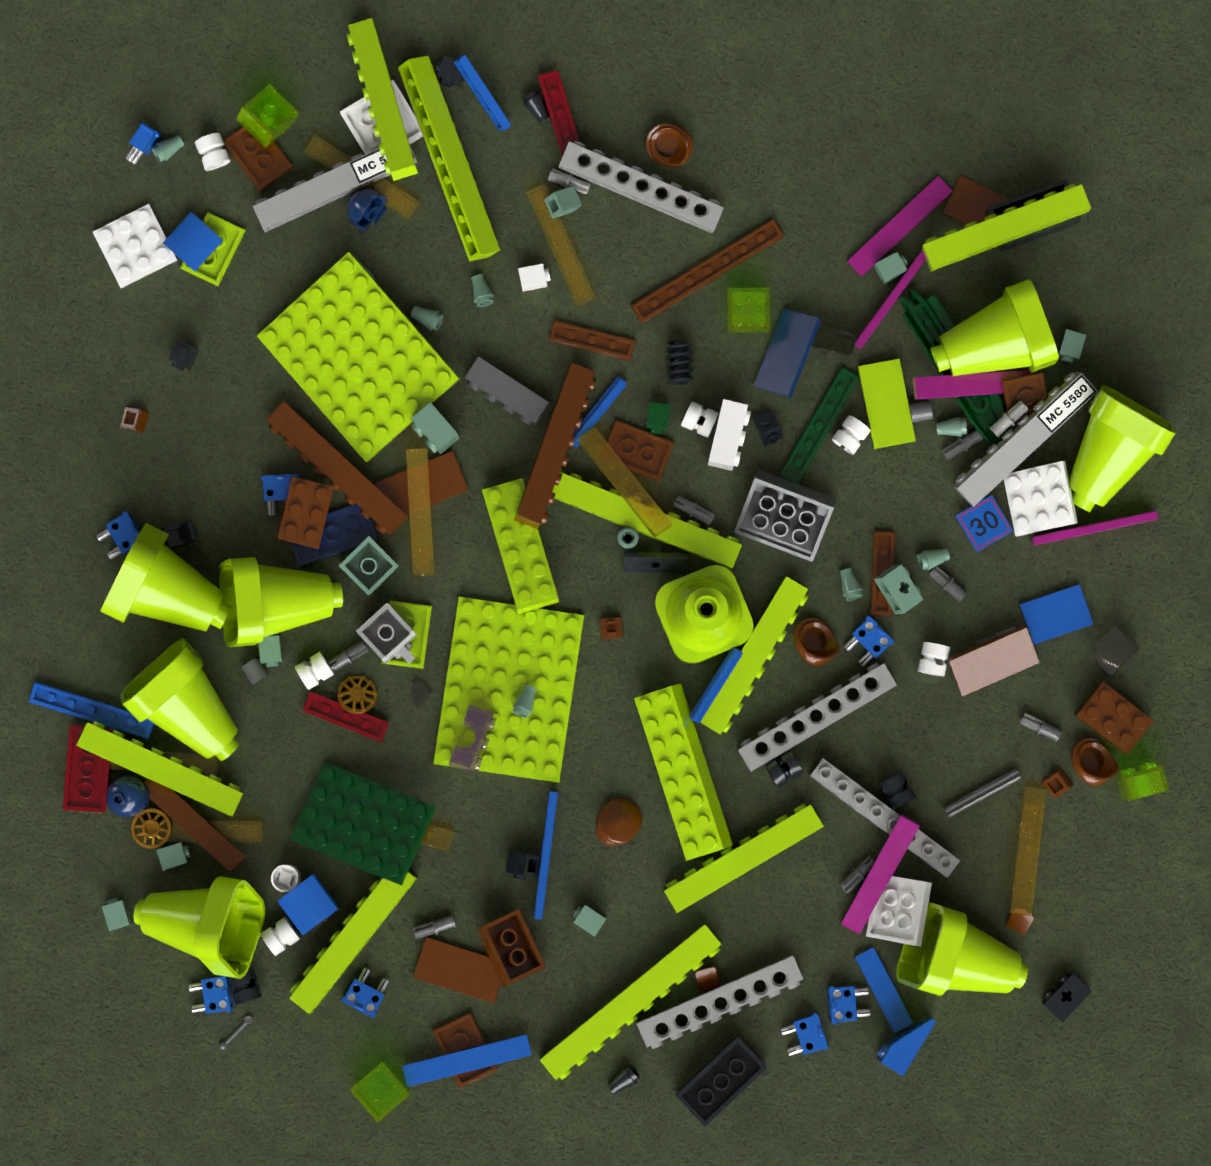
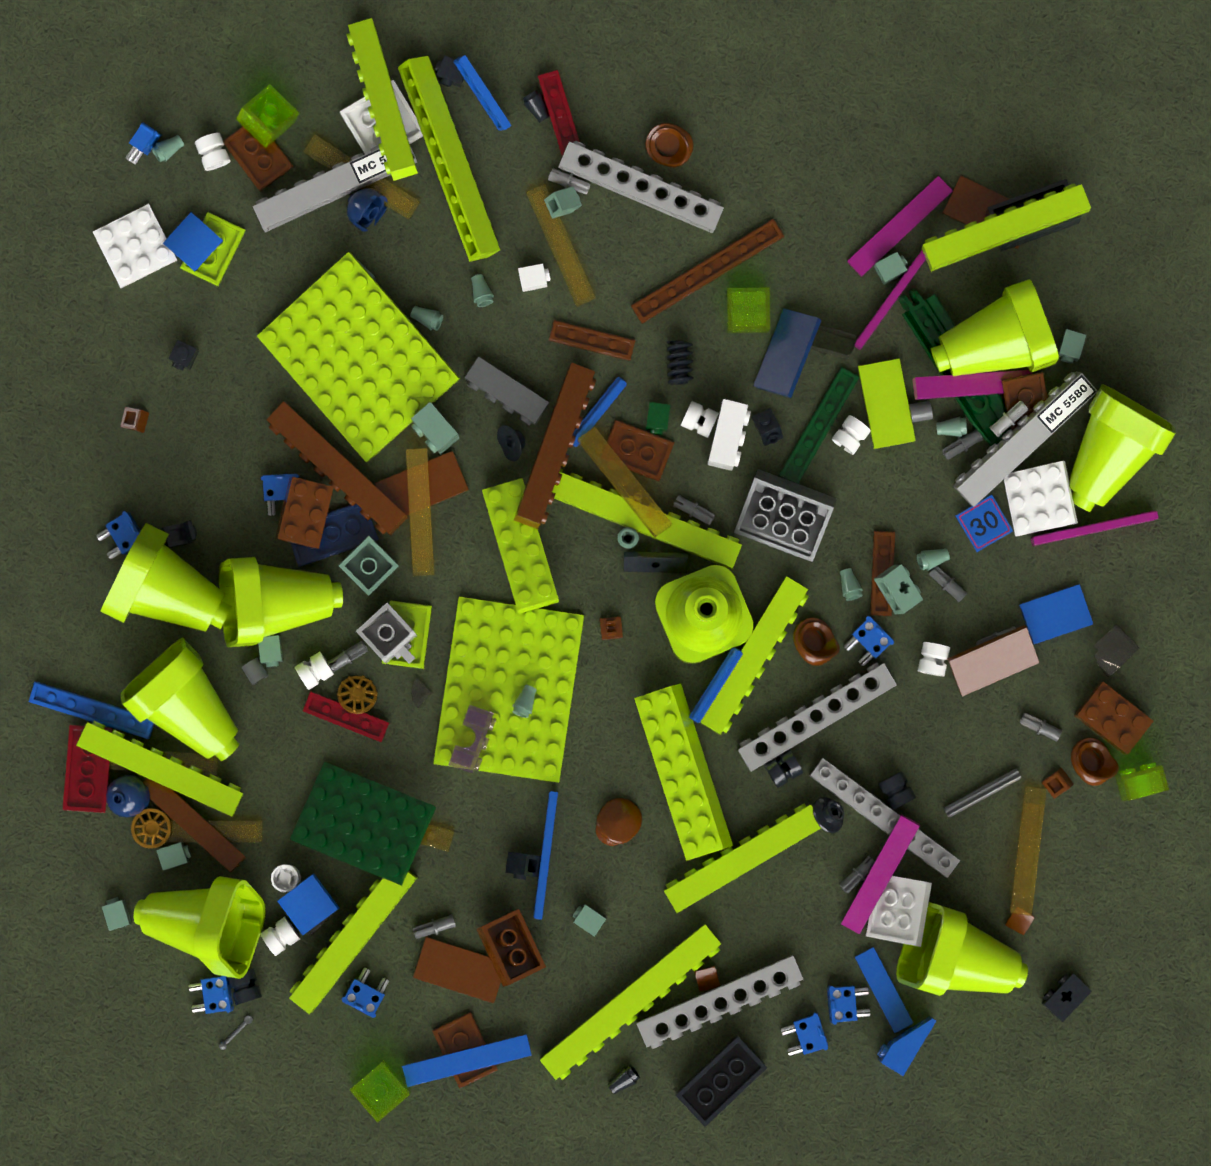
(511, 442): none -> black piece
(828, 814): none -> black piece

